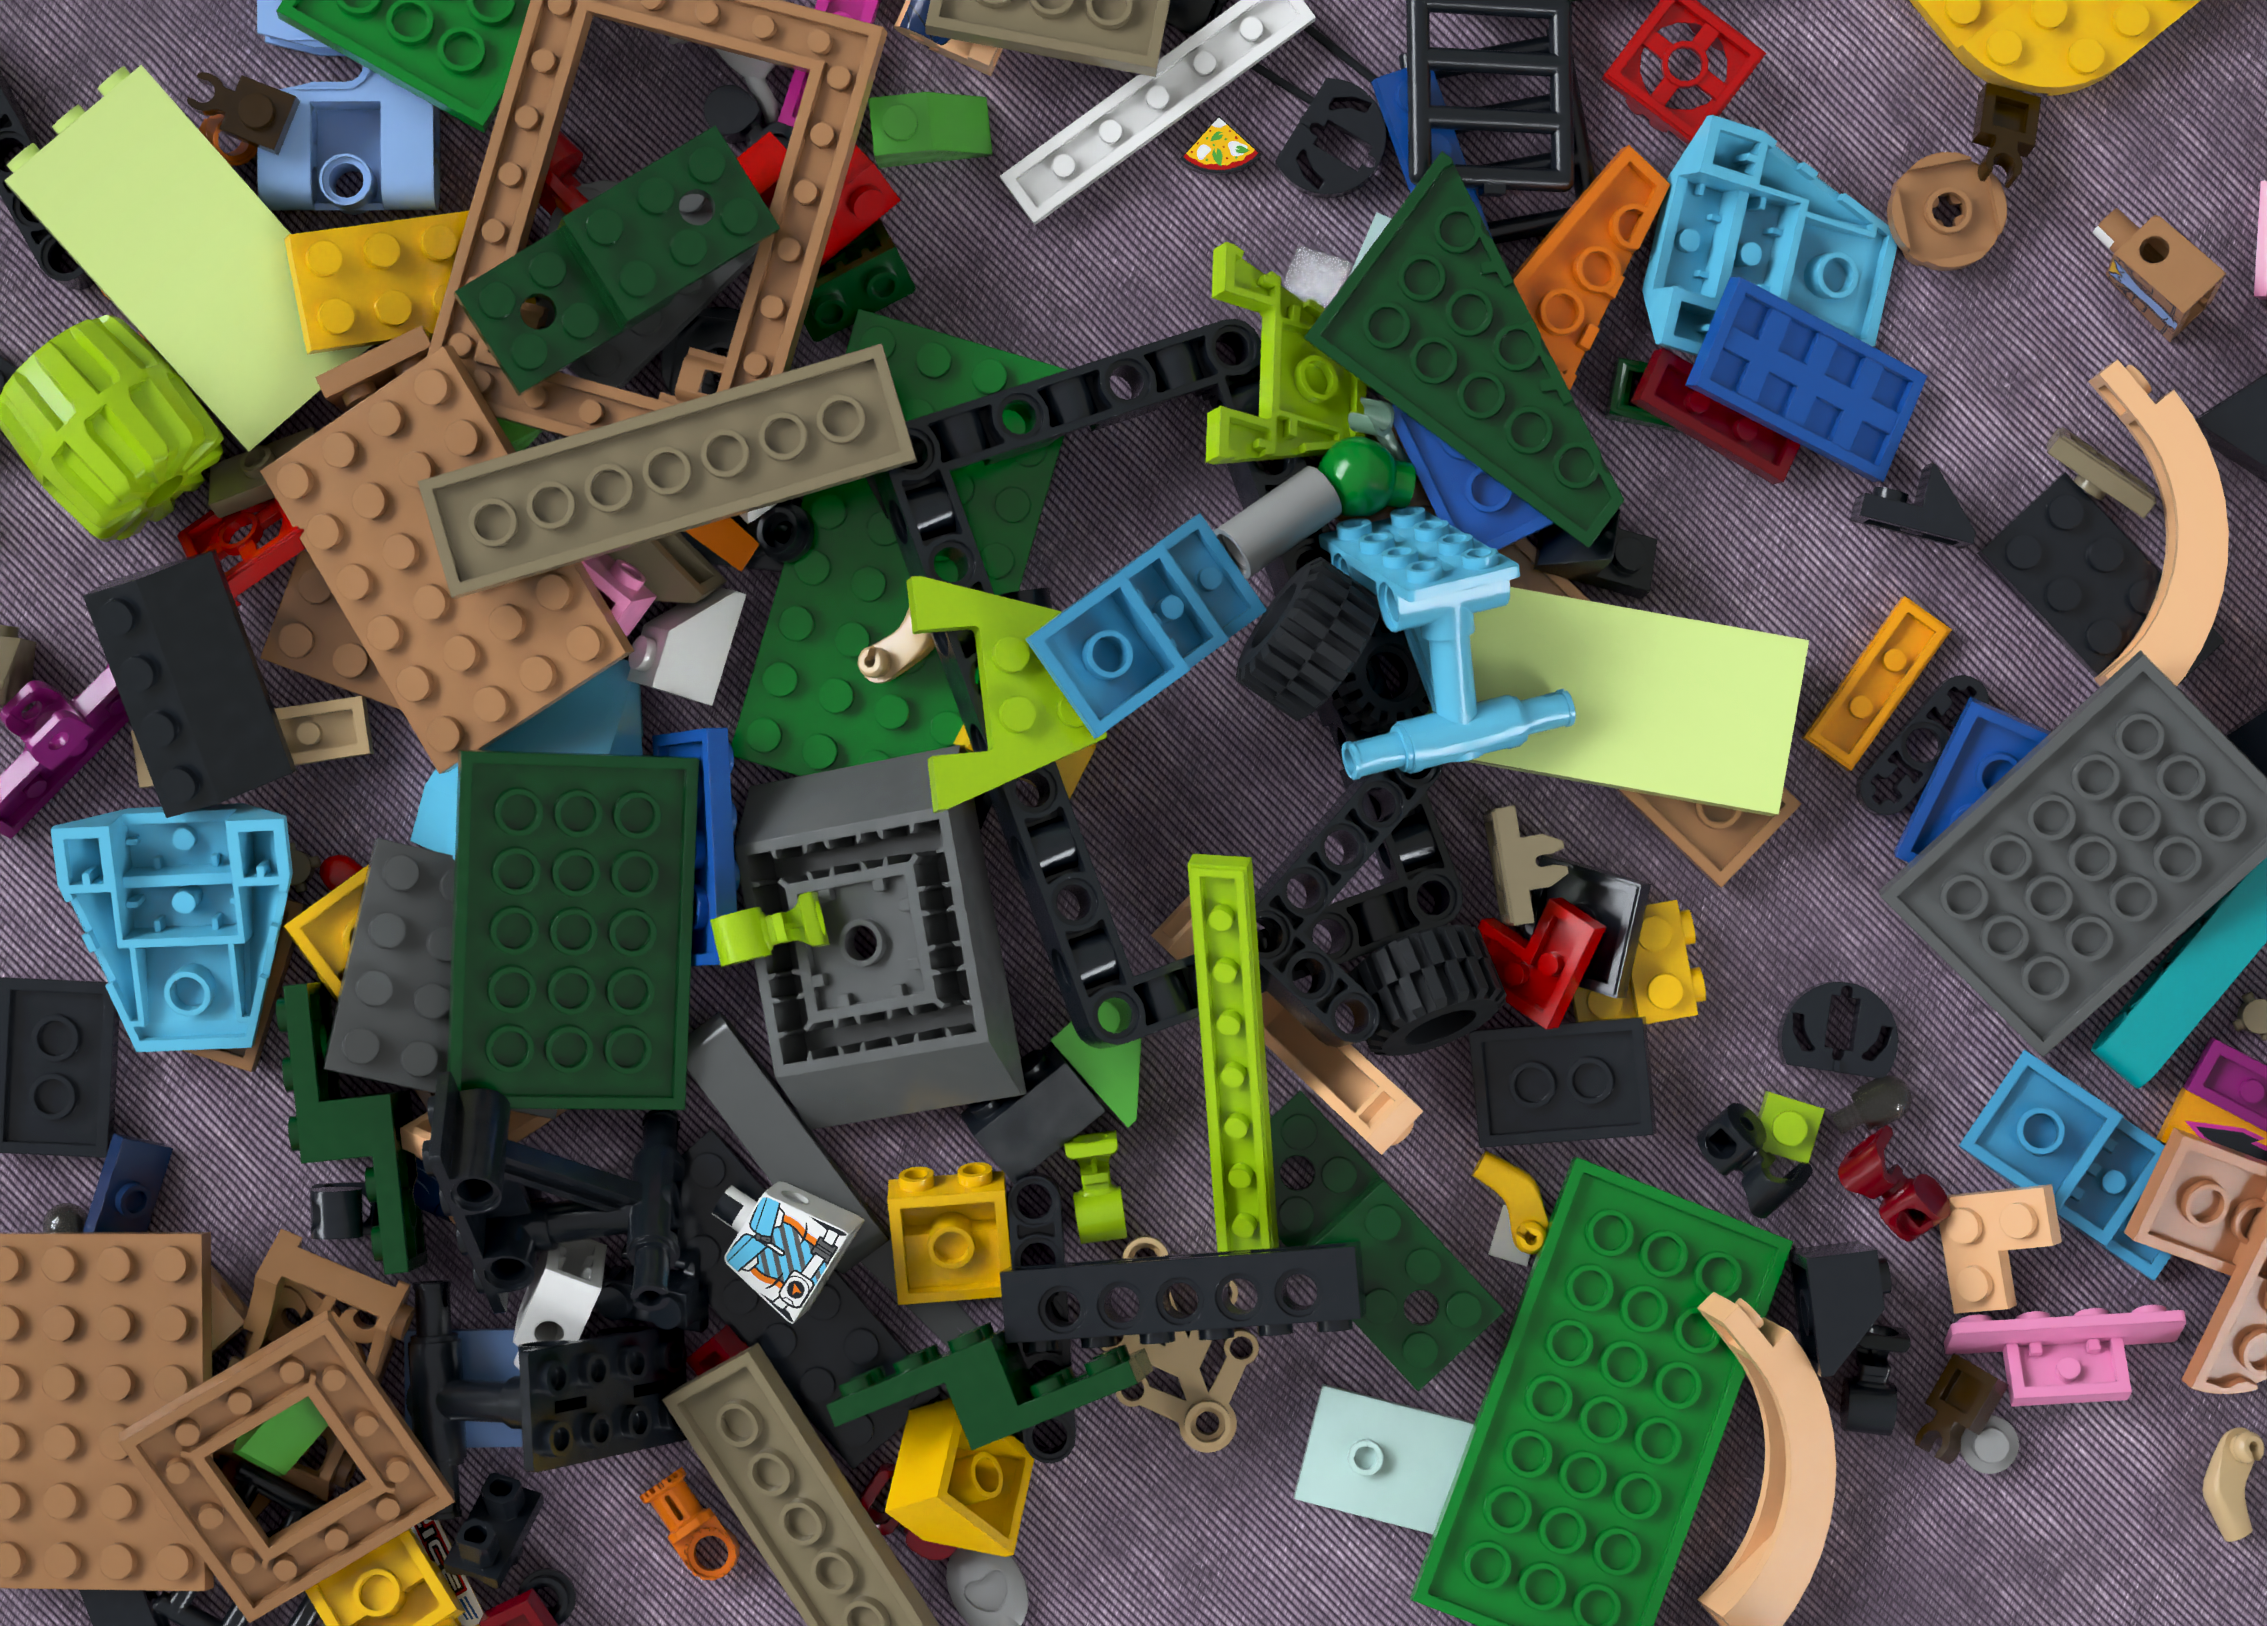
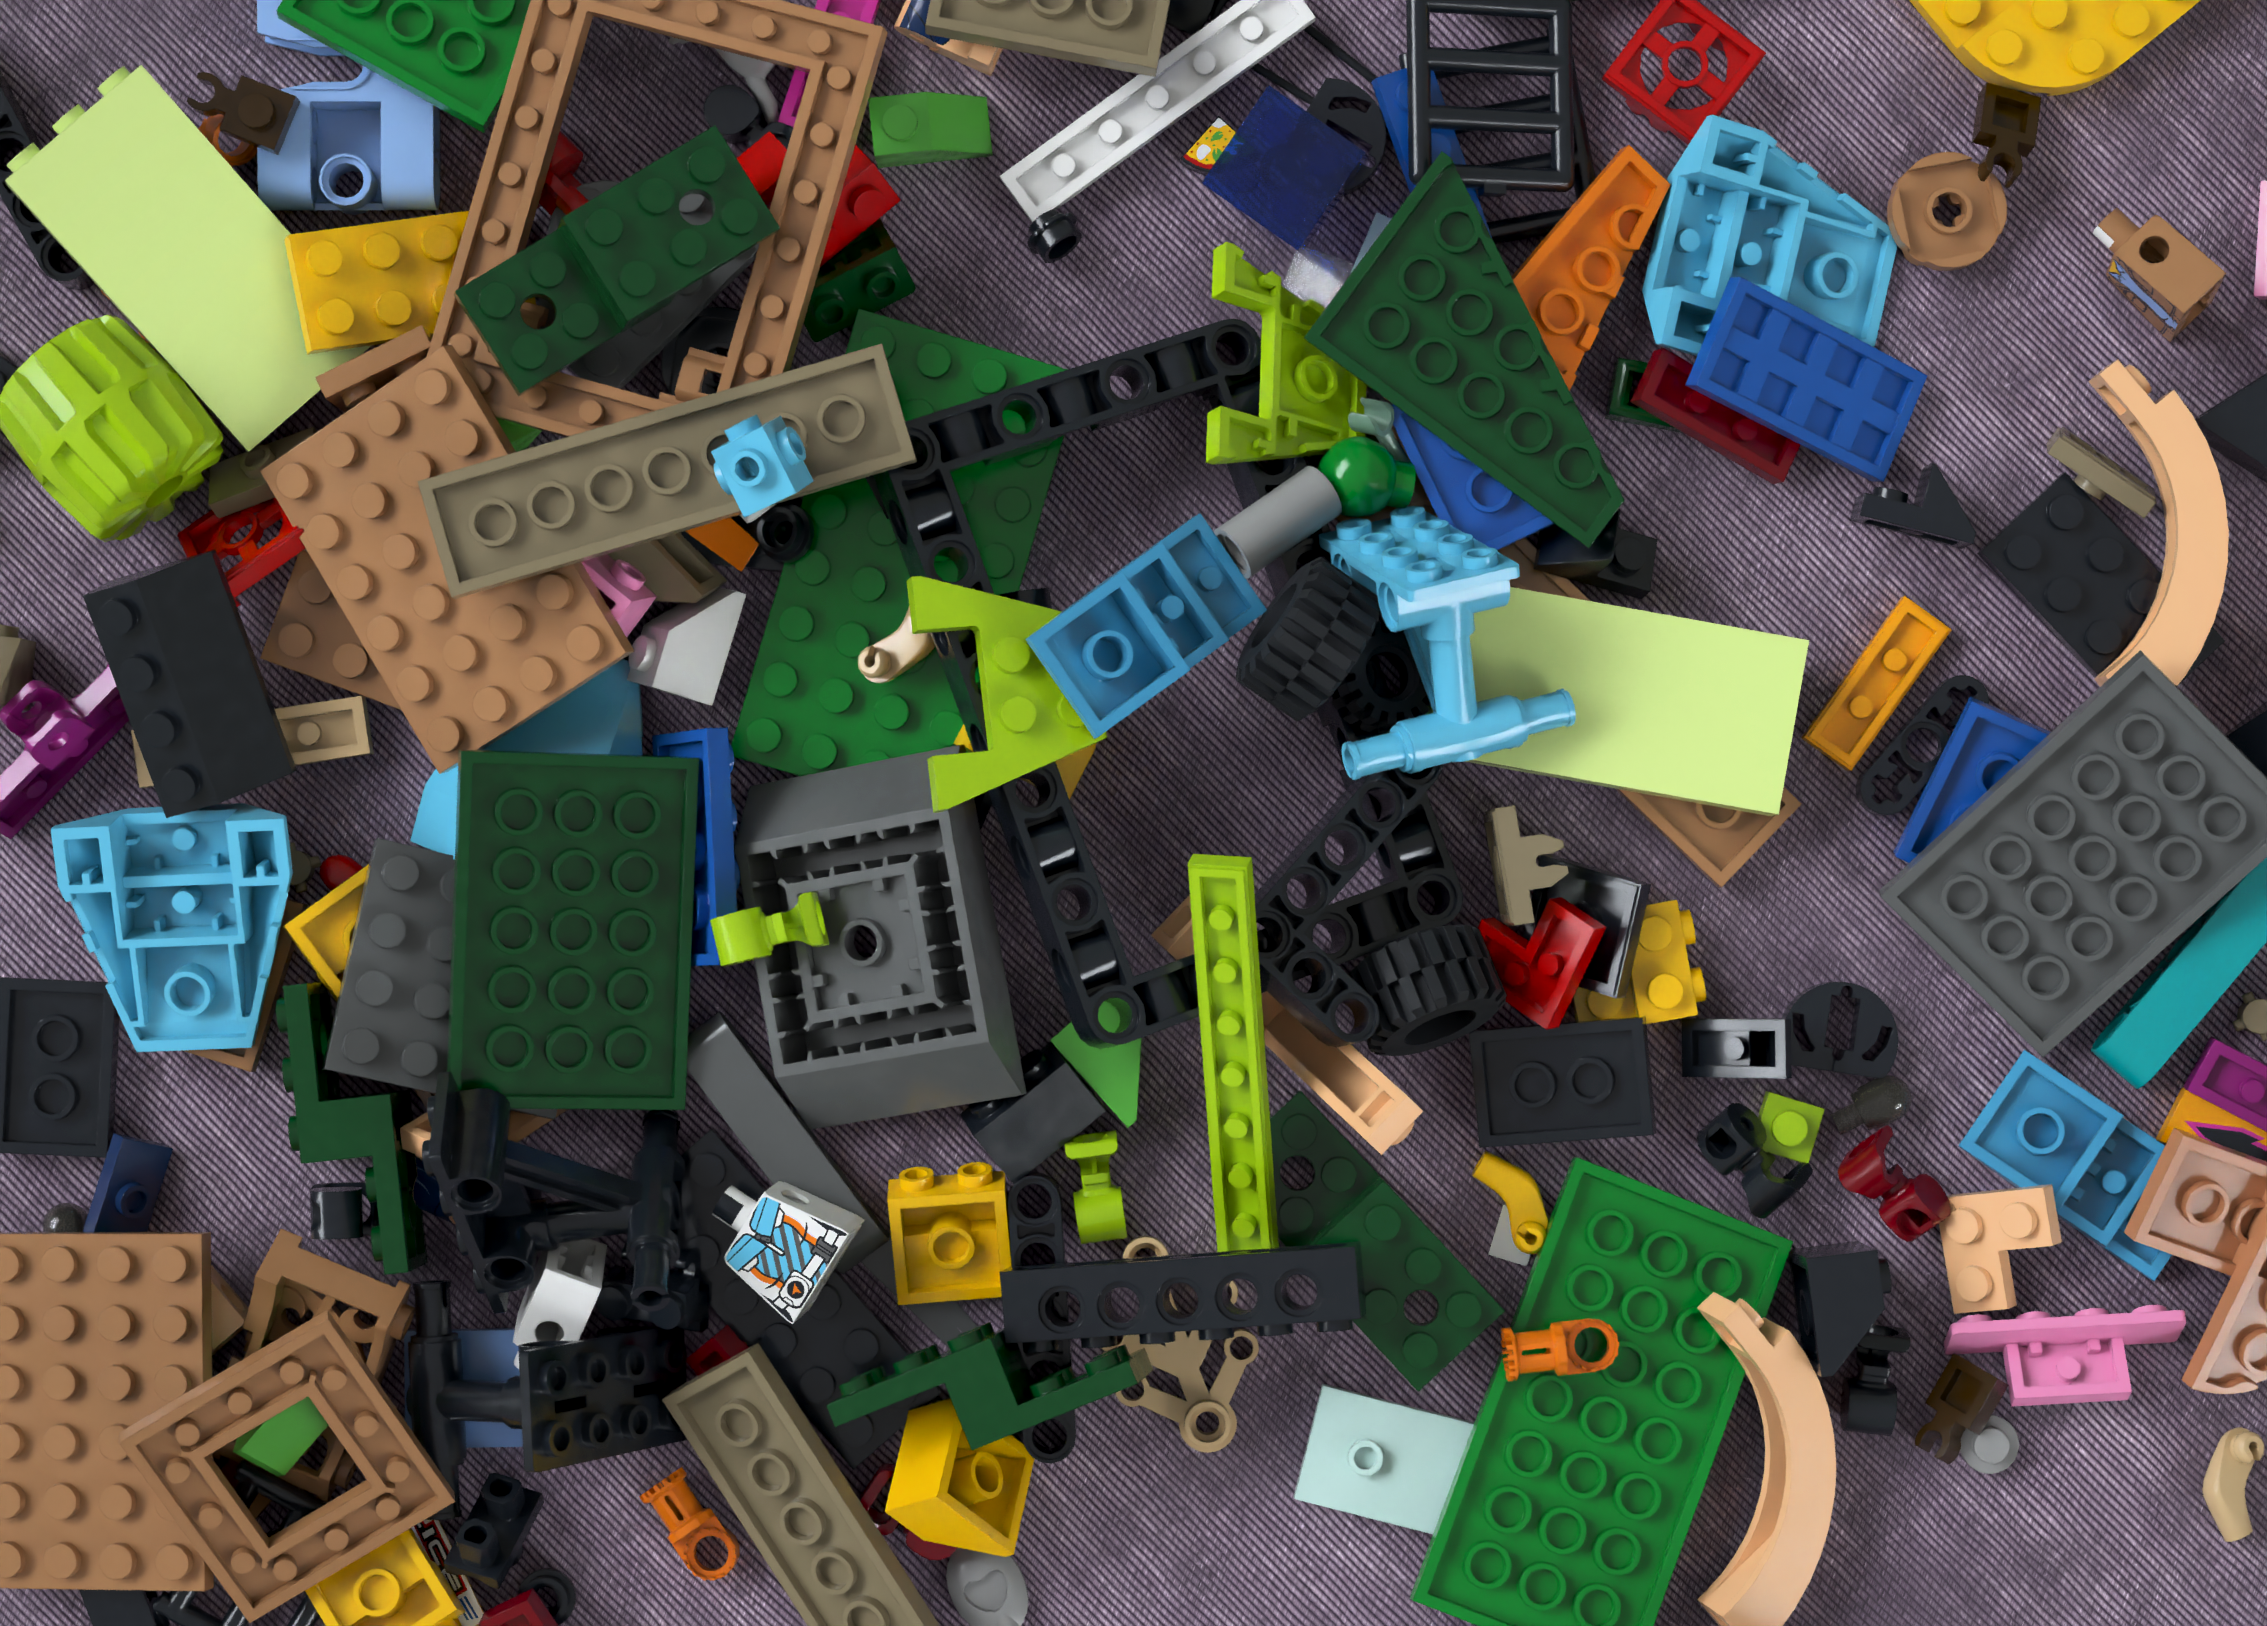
(761, 463): none -> medium azure brick
(1053, 235): none -> black plate
(1285, 169): none -> clear blue brick
(1559, 1346): none -> orange connector
(1736, 1048): none -> black slope

